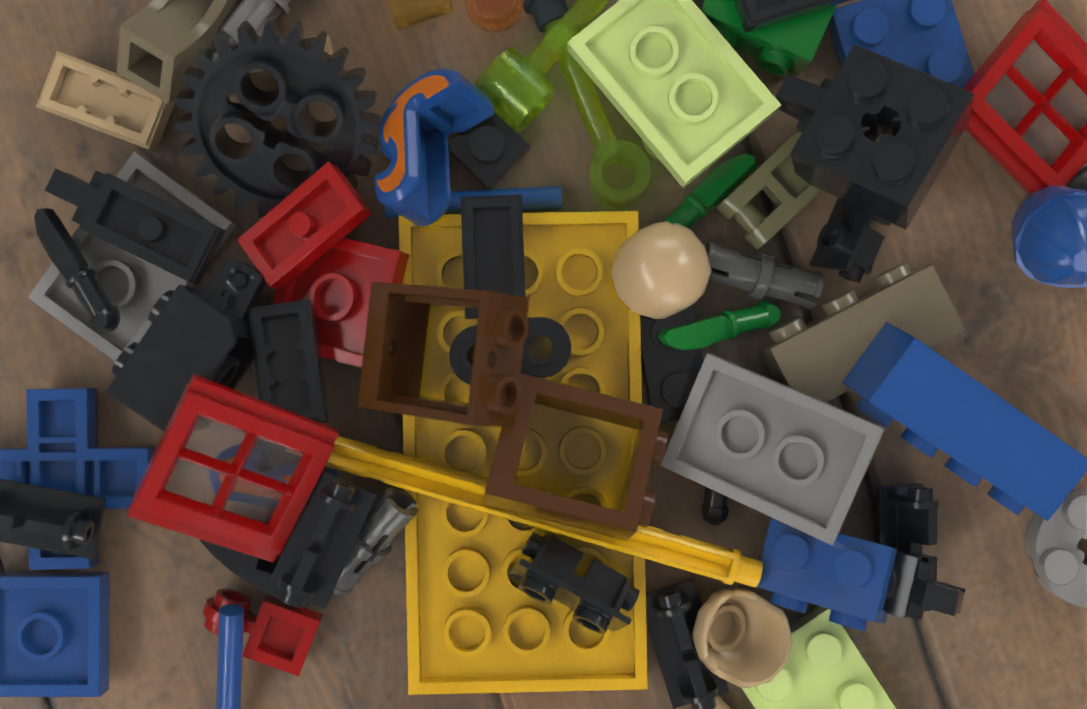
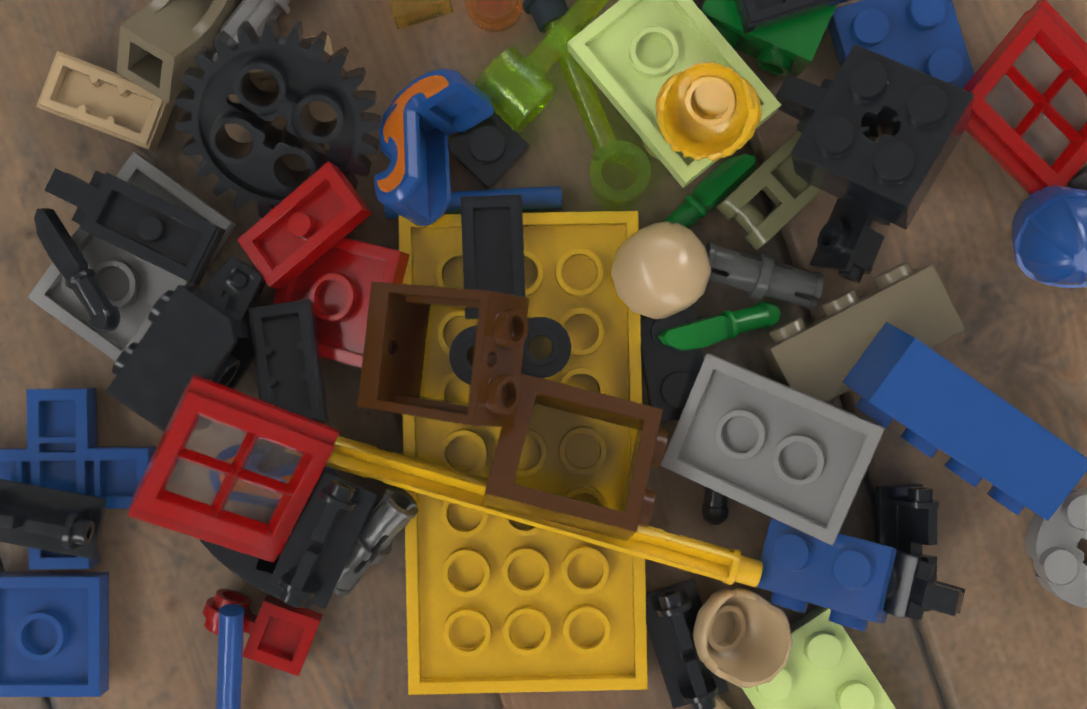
(593, 598): black hinge -> none
(707, 111): none -> yellow hair

